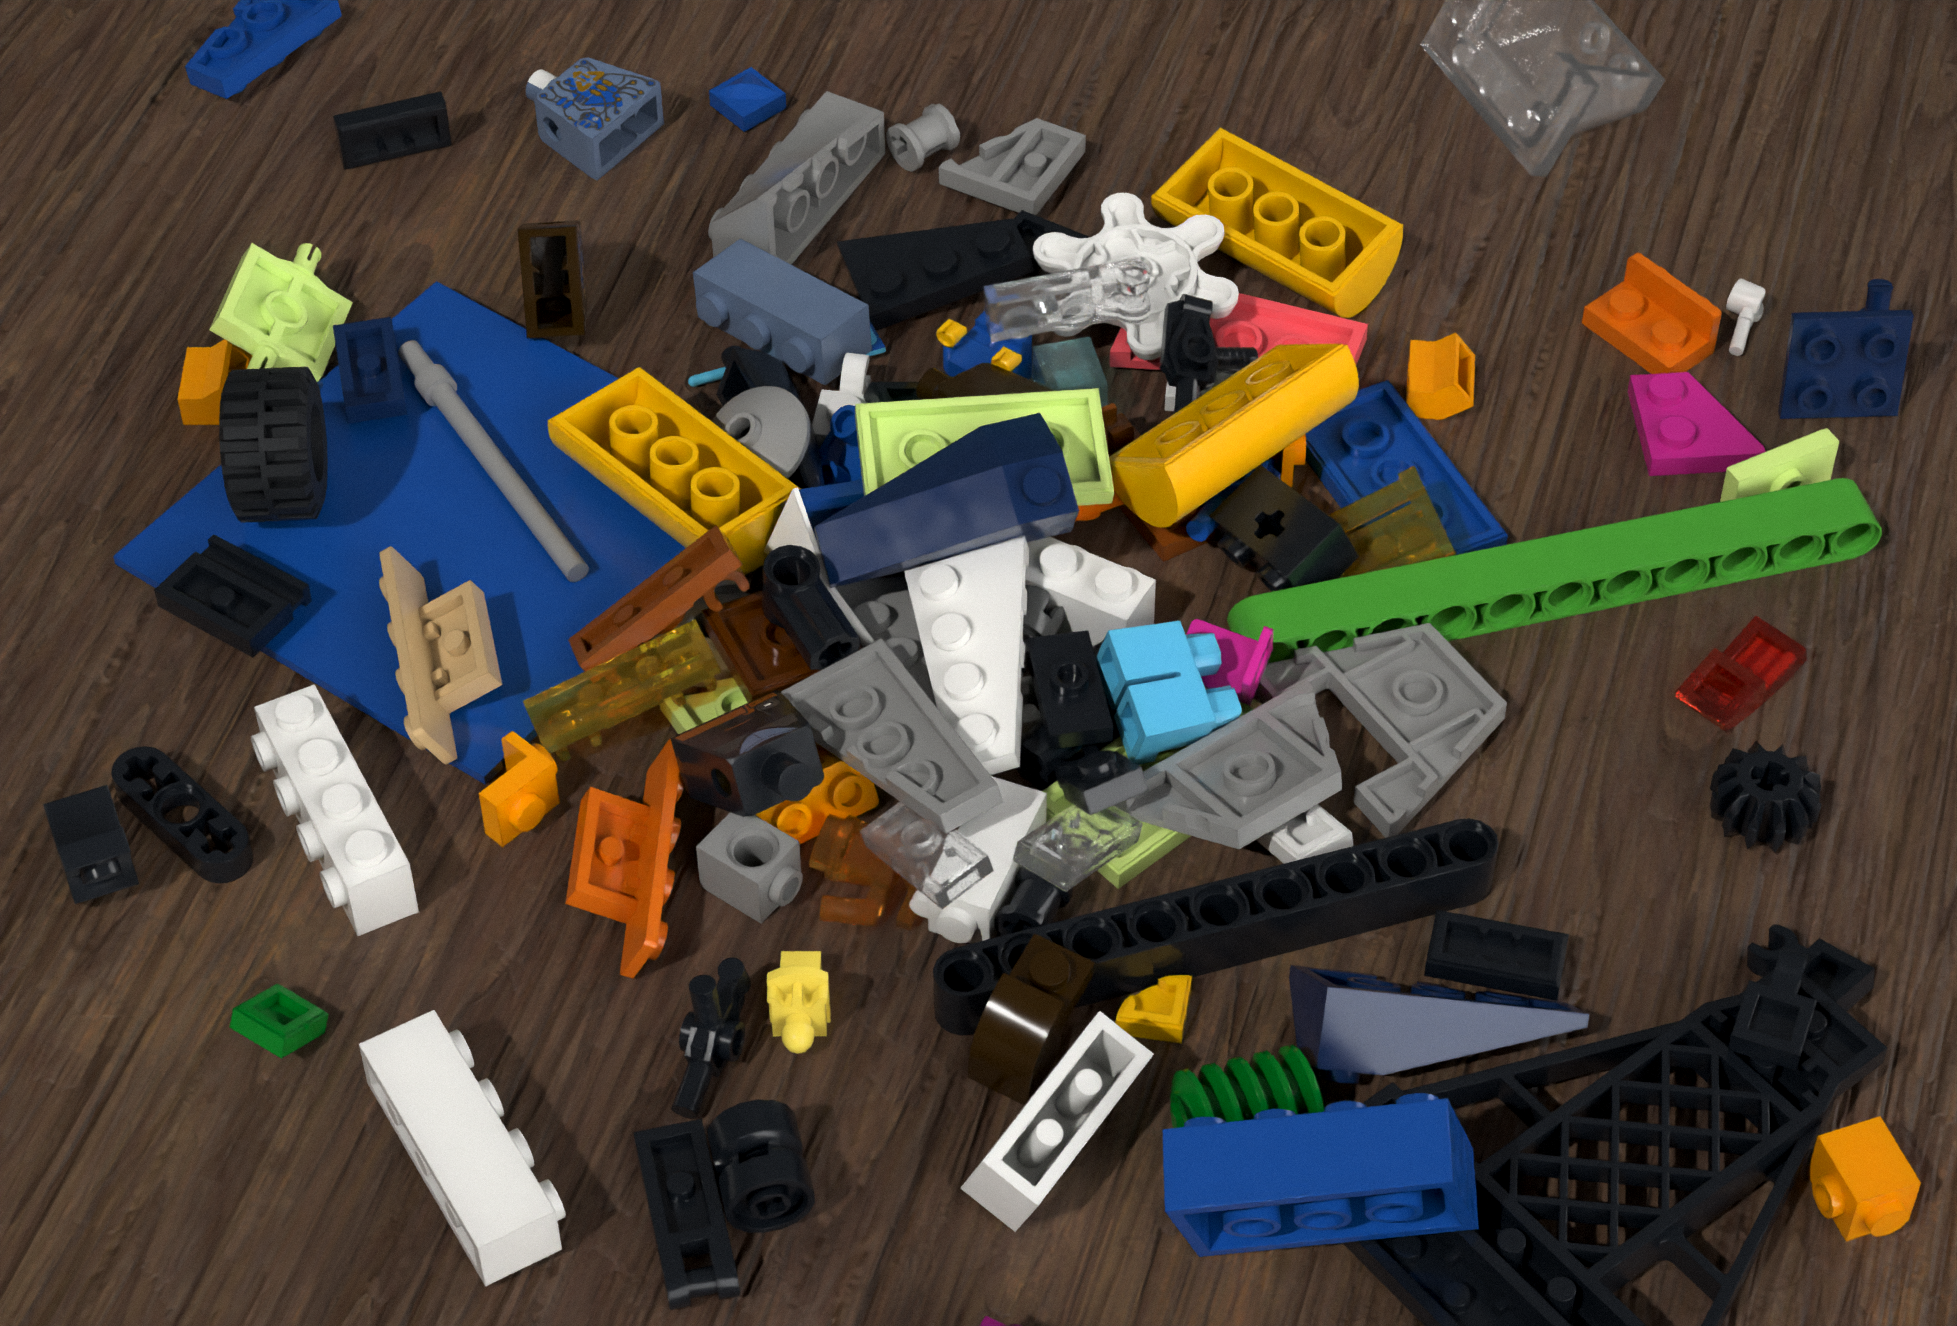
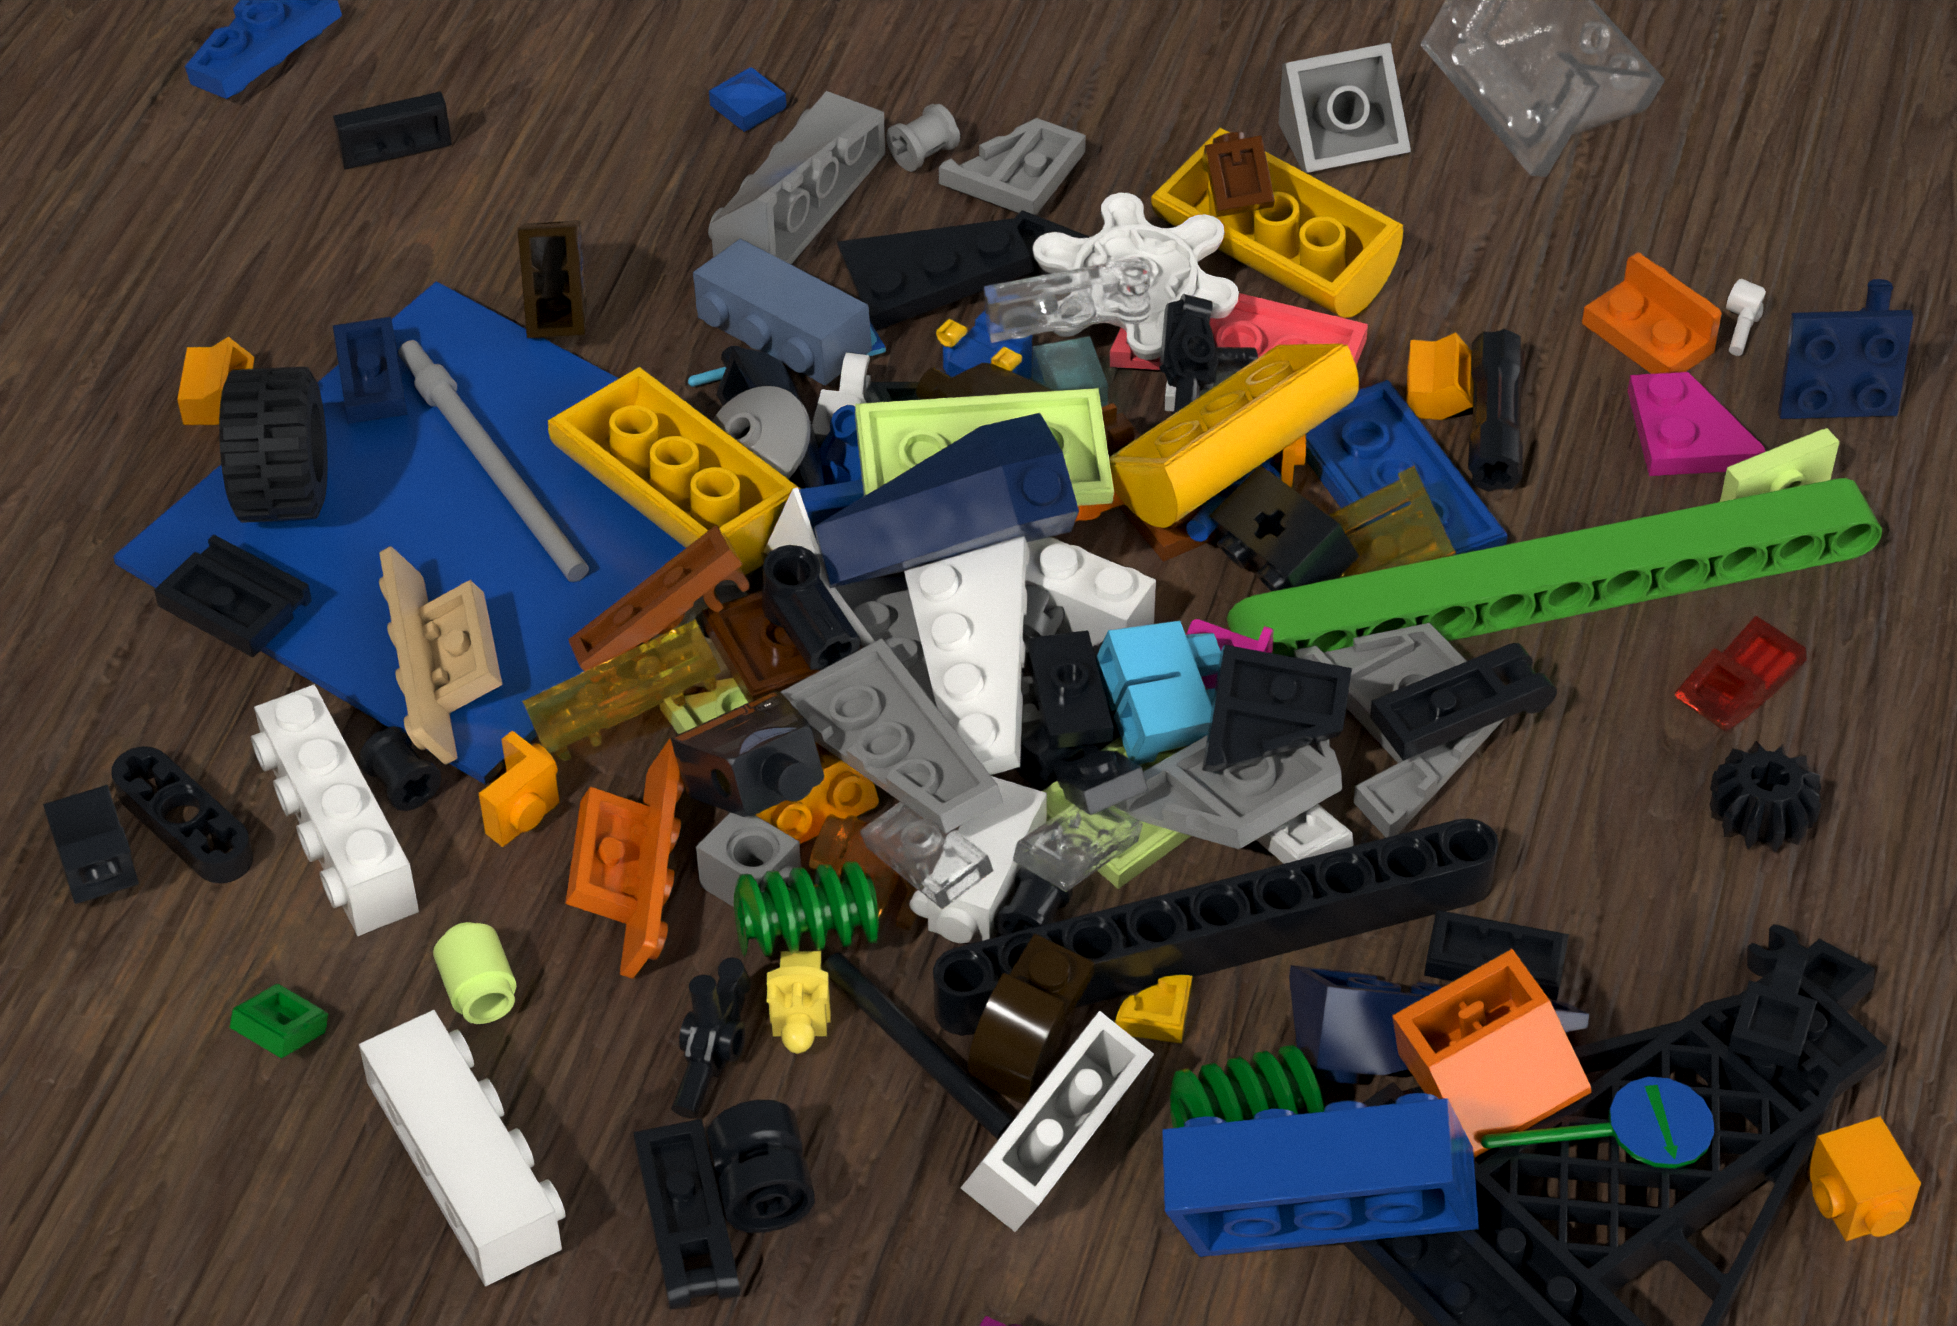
(281, 311): yellowish green plate -> none
(405, 775): none -> black bush
(475, 972): none -> yellowish green brick
(595, 113): sand blue torso -> none
(805, 907): none -> green piece
(918, 1044): none -> black bar
(1238, 174): none -> reddish brown bracket
(1272, 706): none -> black wing
(1342, 108): none -> light grey slope
(1461, 700): none -> black plate
(1491, 1050): none -> orange slope
(1495, 439): none -> black axle
(1650, 1120): none -> blue piece

